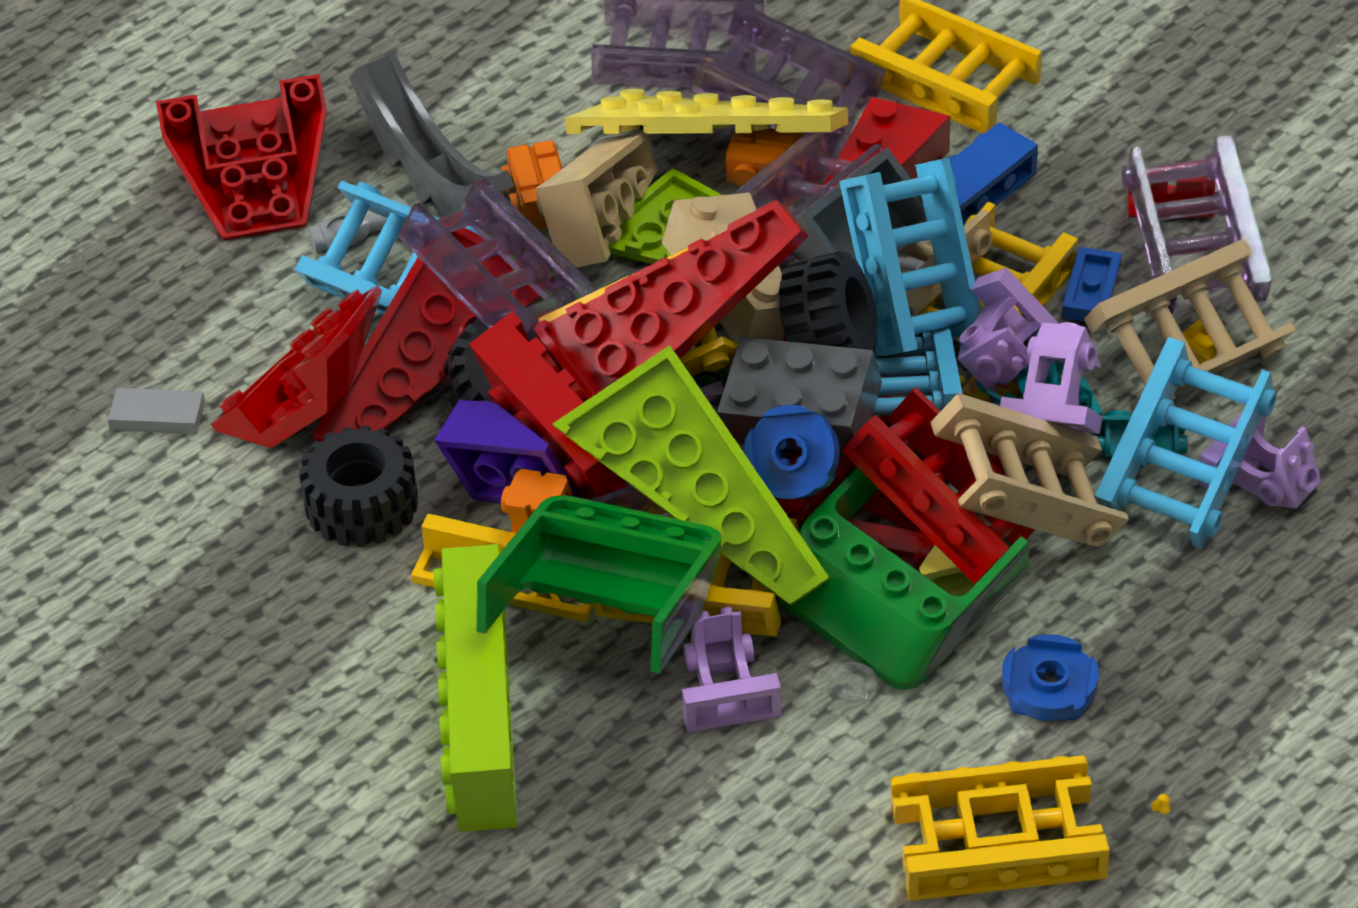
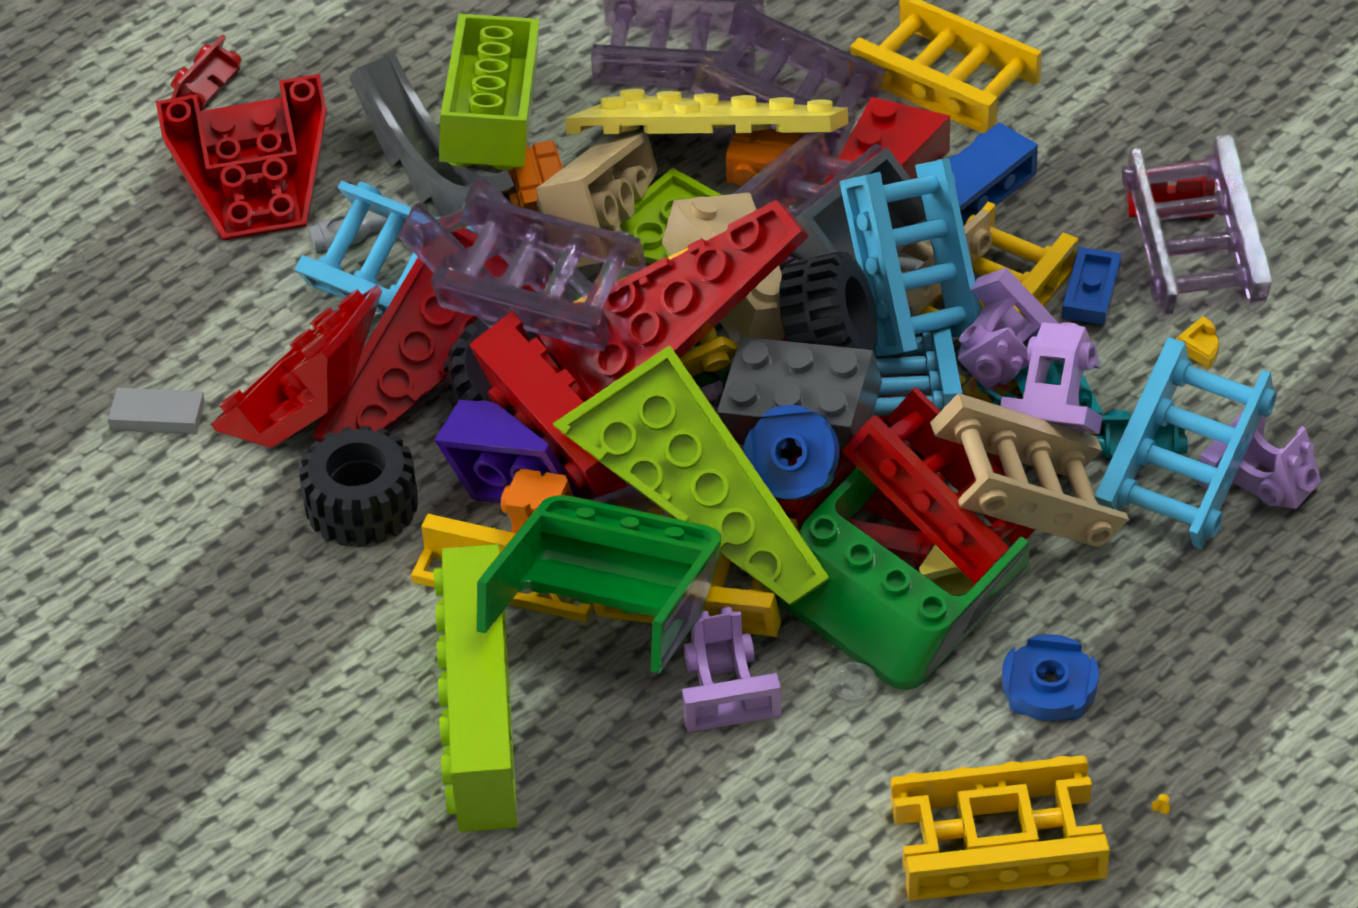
(209, 63): none -> red hinge
(489, 91): none -> lime brick
(544, 310): none -> clear purple fence
(1190, 283): tan fence -> none

